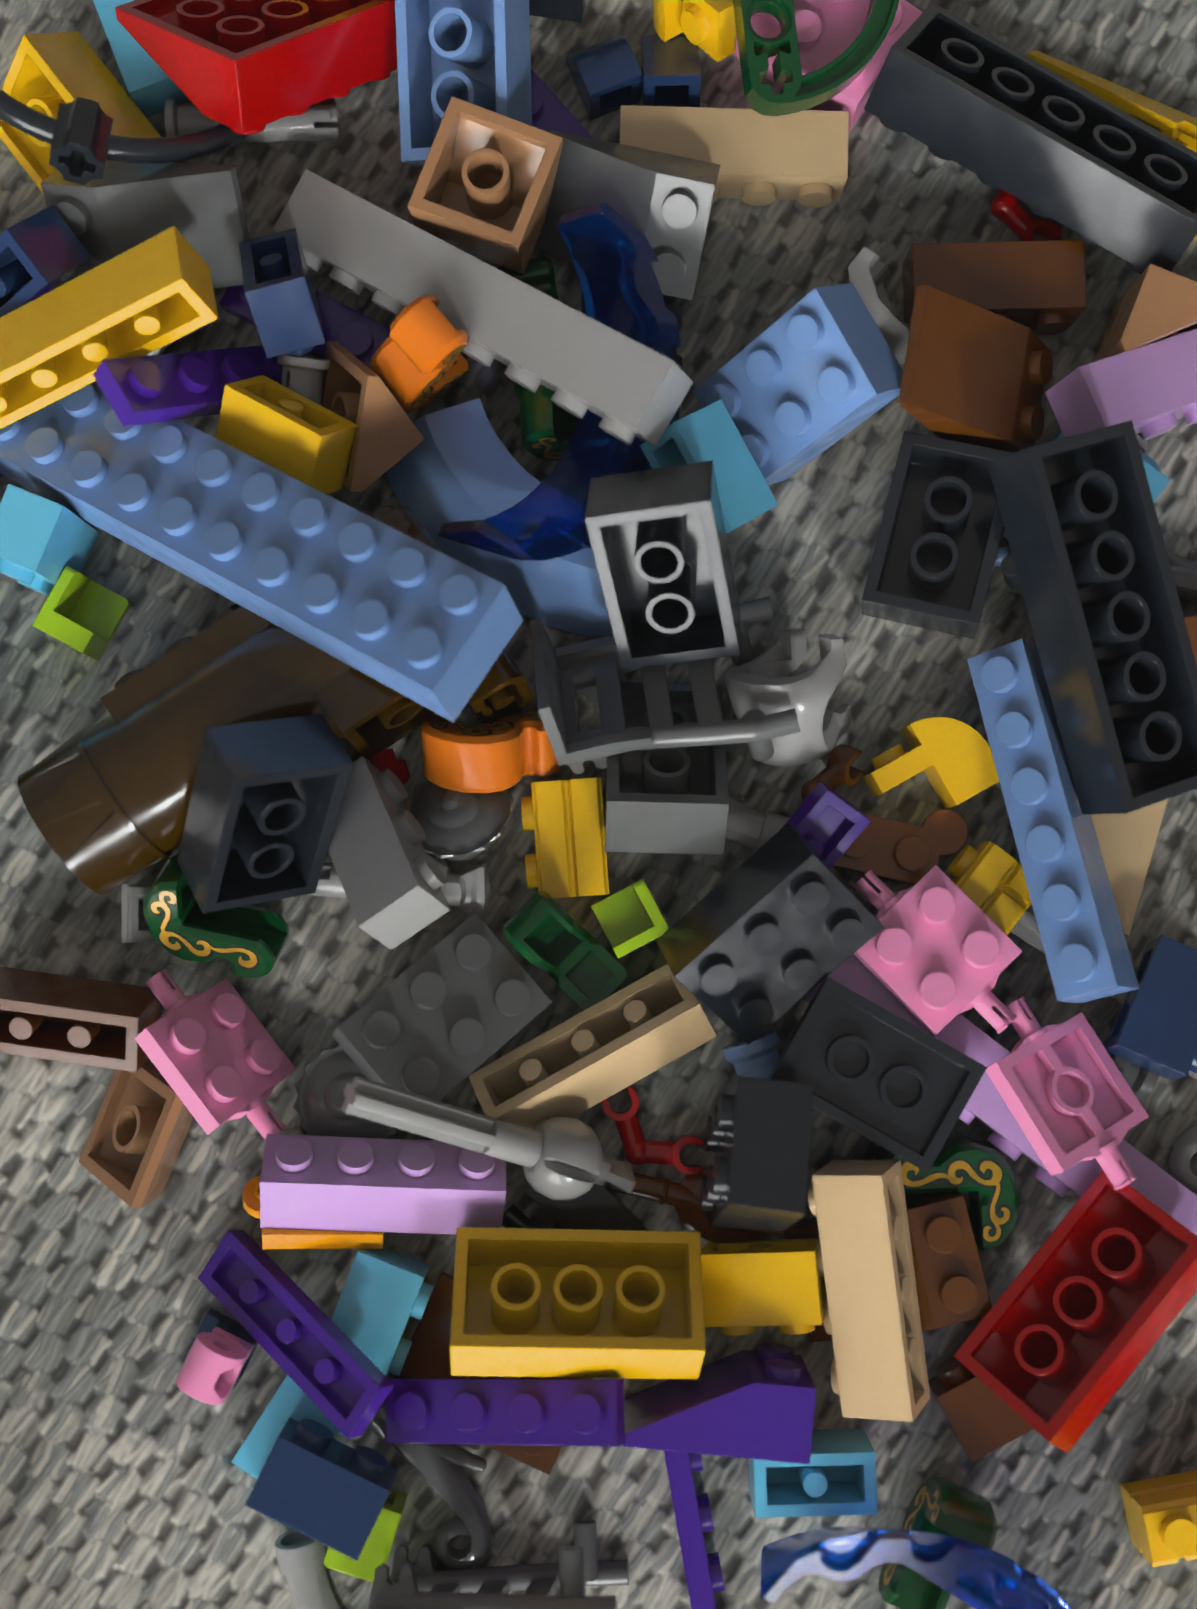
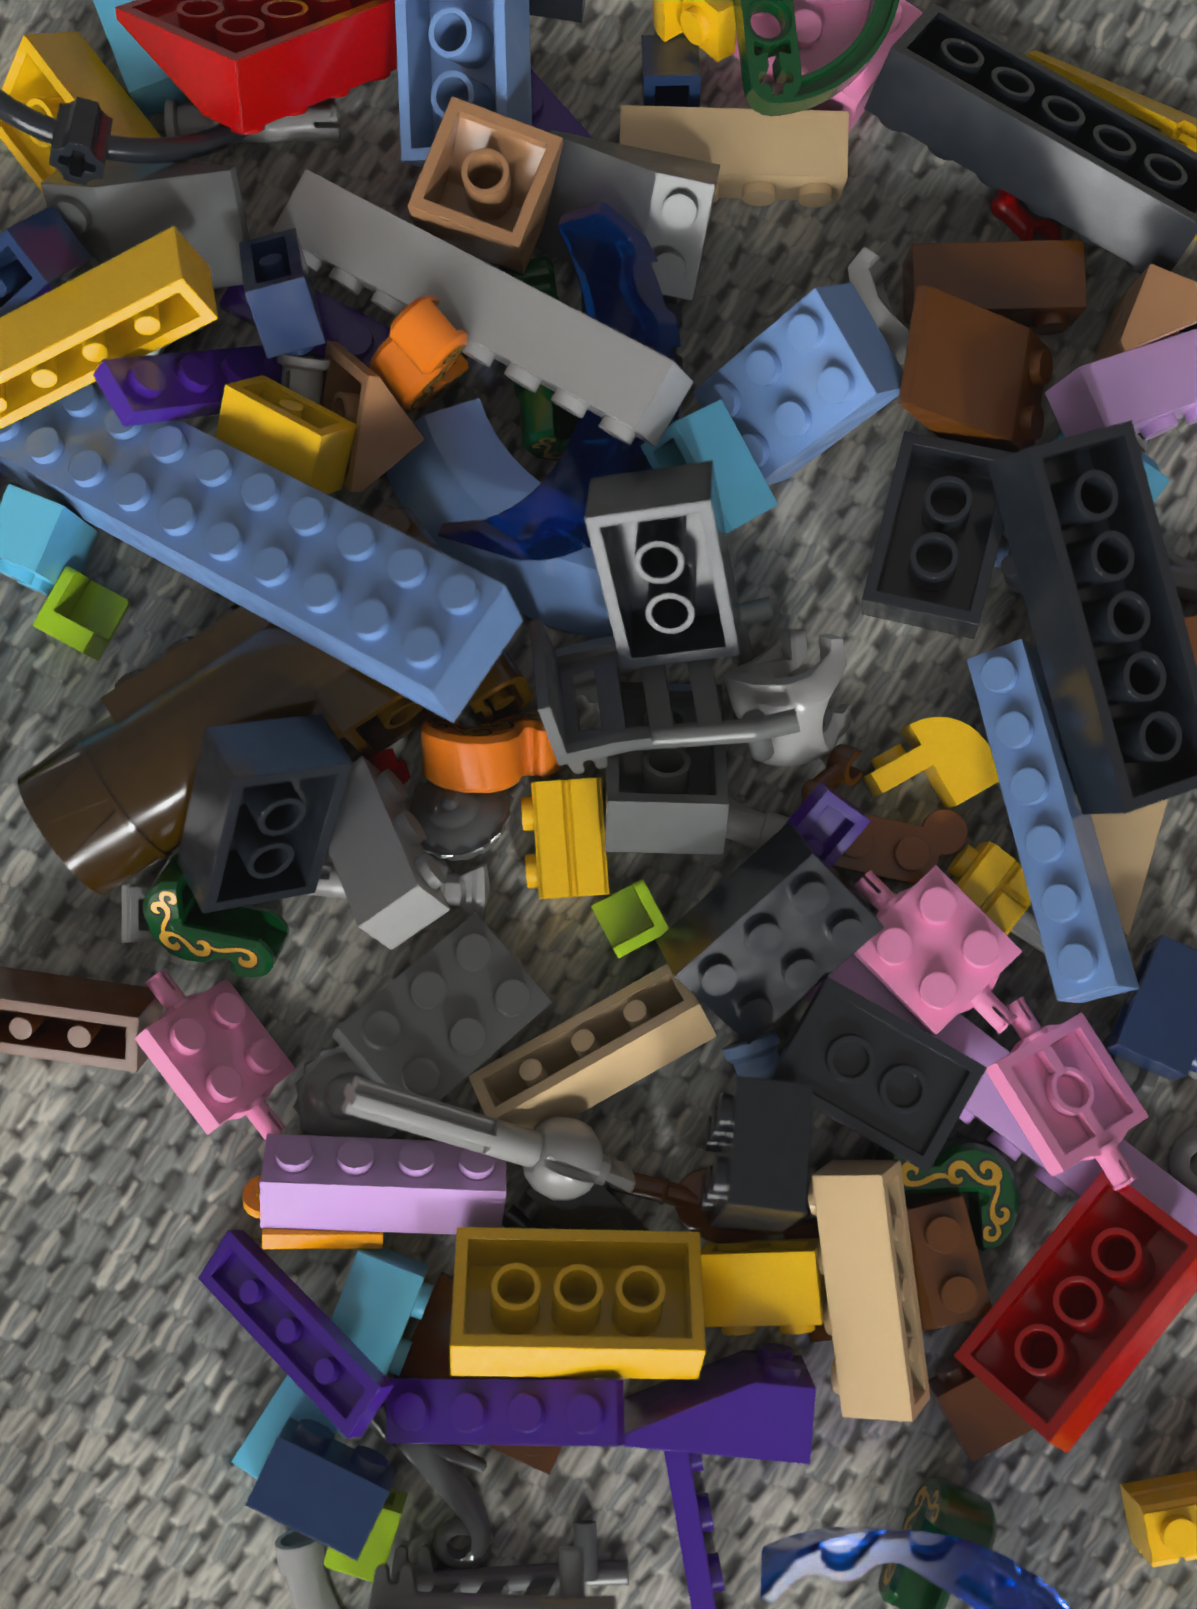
(137, 1135): medium nougat slope -> none
(216, 1359): bright pink leg -> none
(564, 950): dark green animal -> none
(606, 76): dark blue brick -> none
(642, 1151): red arm -> none
(833, 1484): medium azure brick -> none

